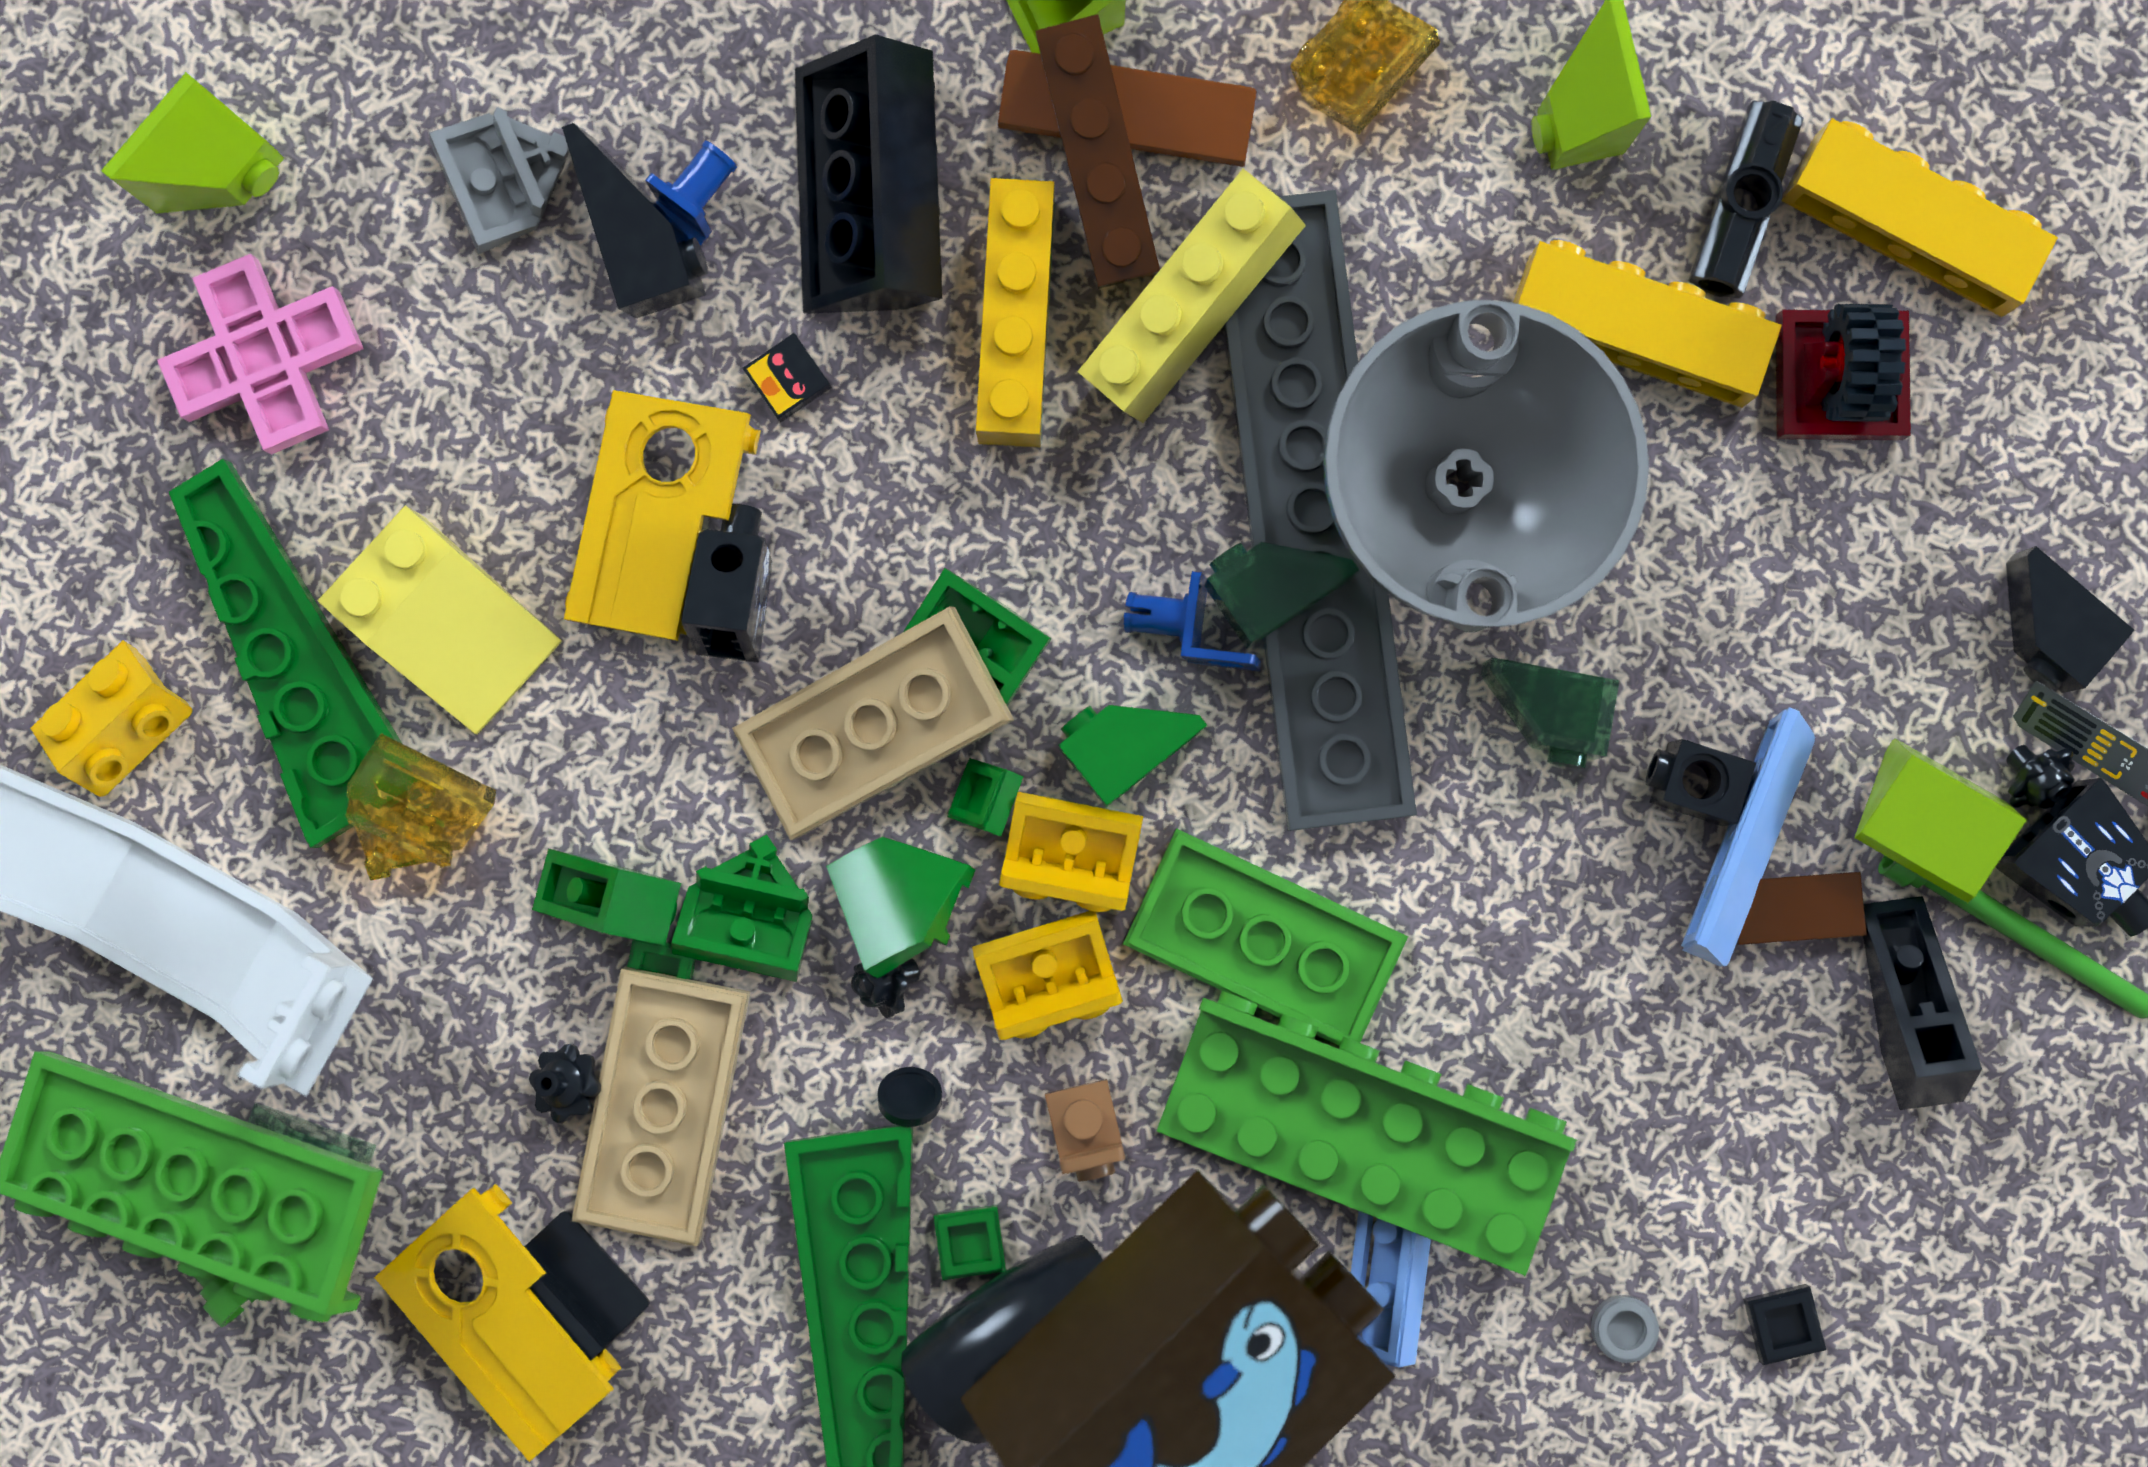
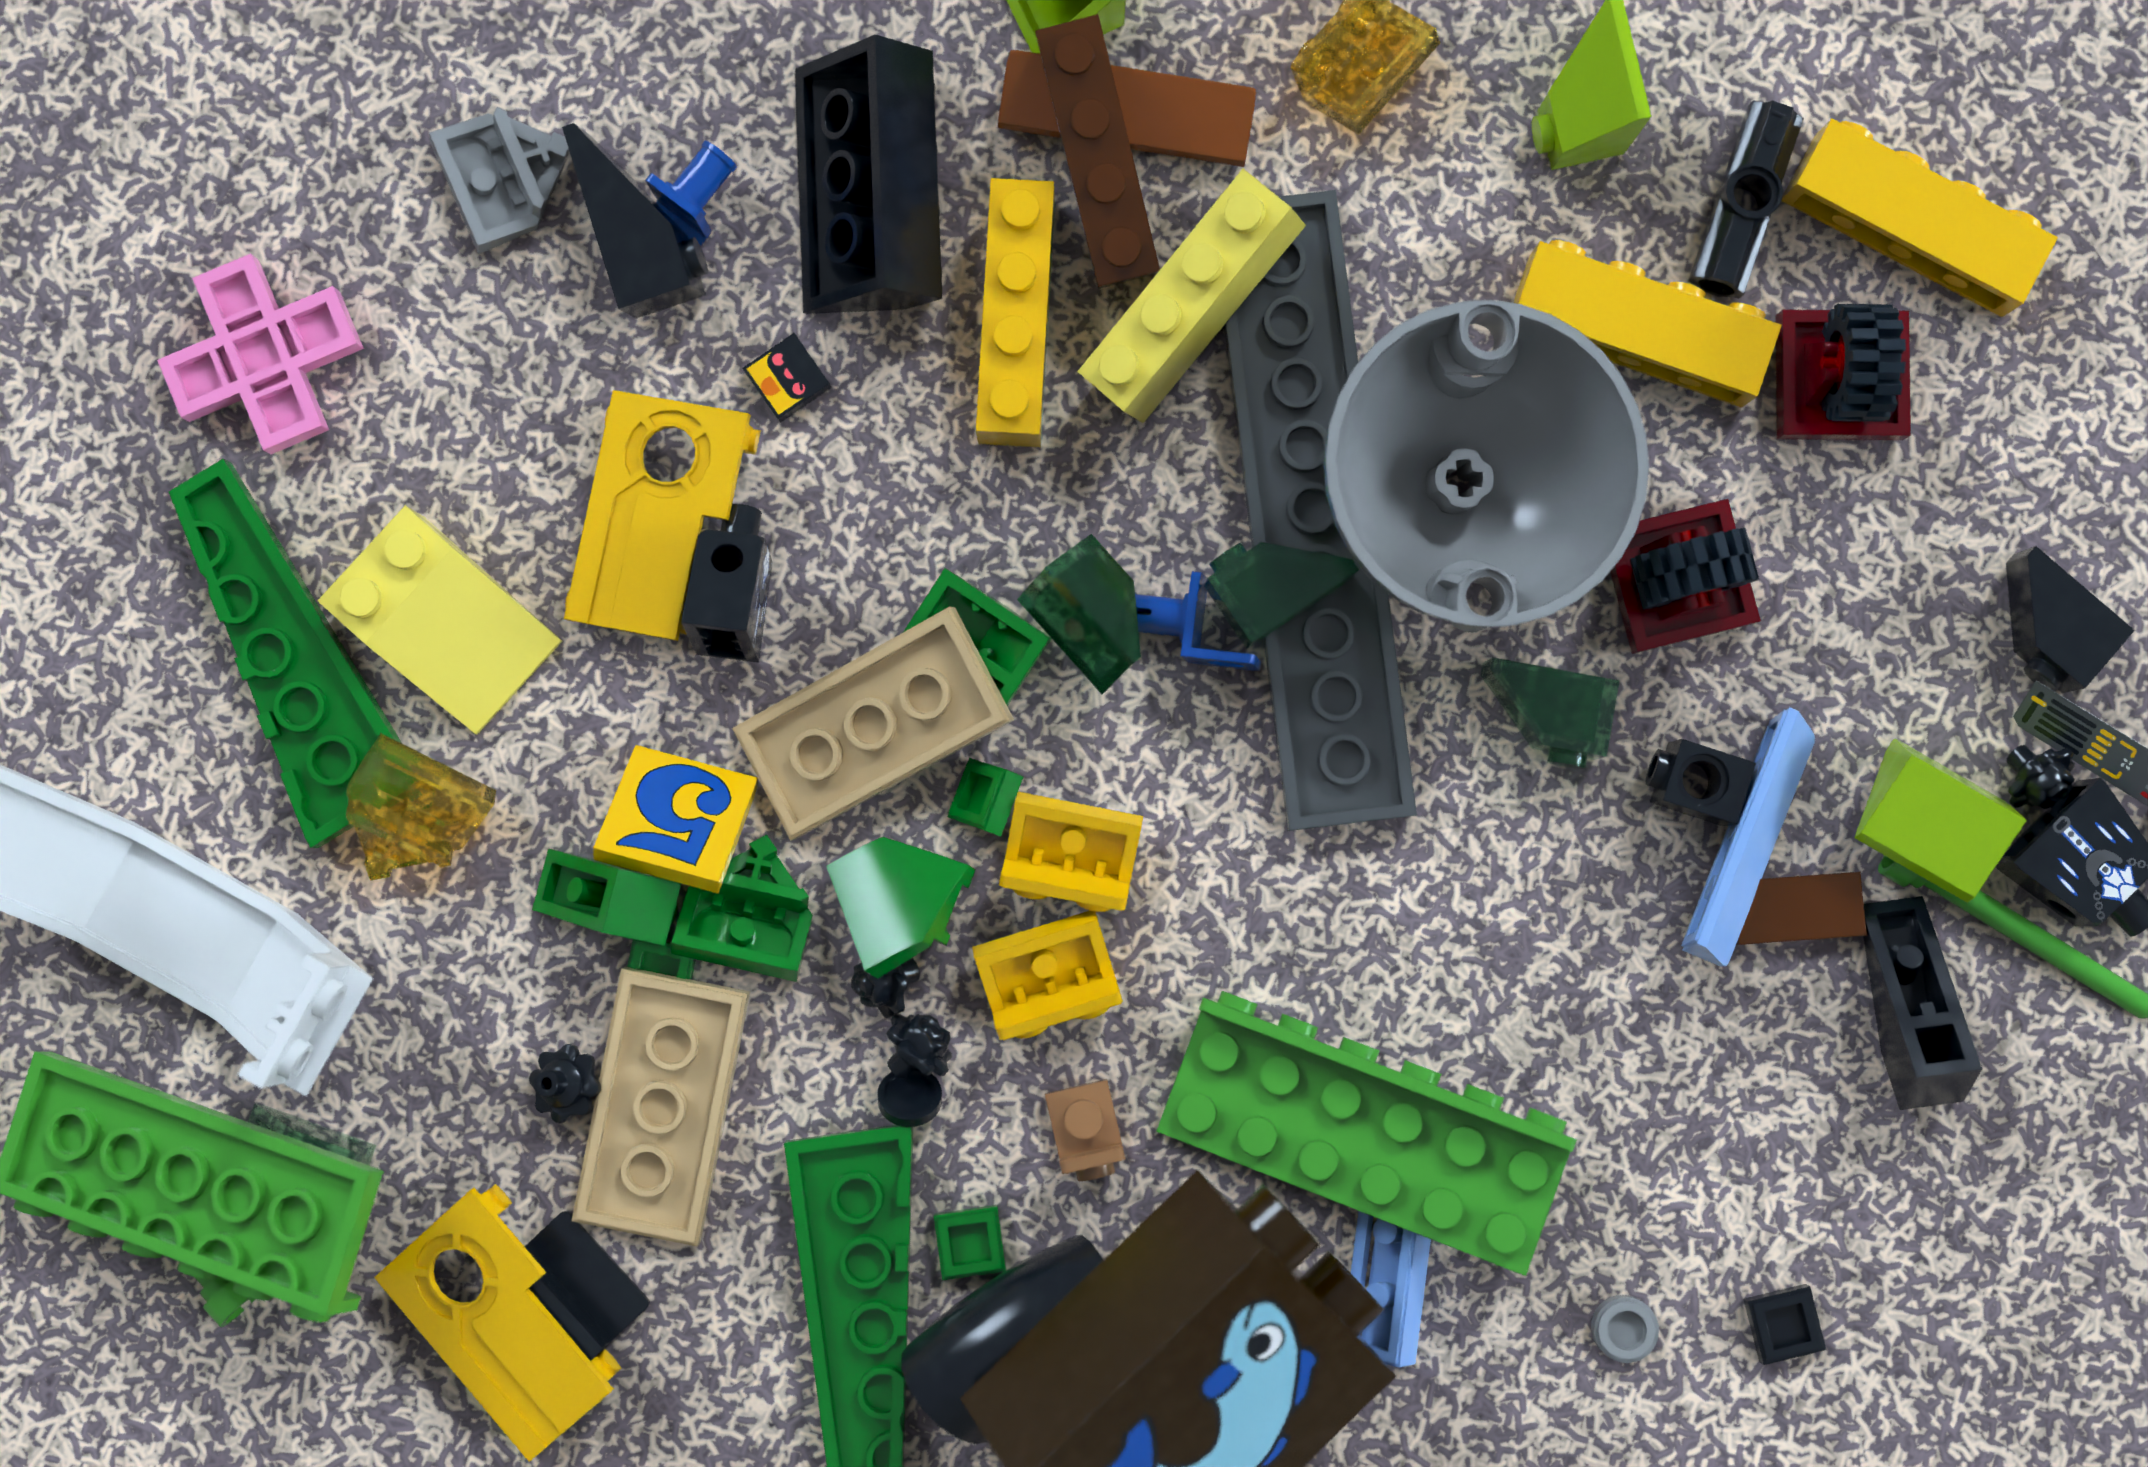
(110, 721): yellow bracket -> none
(194, 155): lime slope -> none
(675, 819): none -> yellow tile
(918, 1045): none -> black plant
(1088, 611): none -> clear green slope
(1124, 745): green slope -> none
(1264, 939): bright green tile -> none
(1685, 577): none -> plate

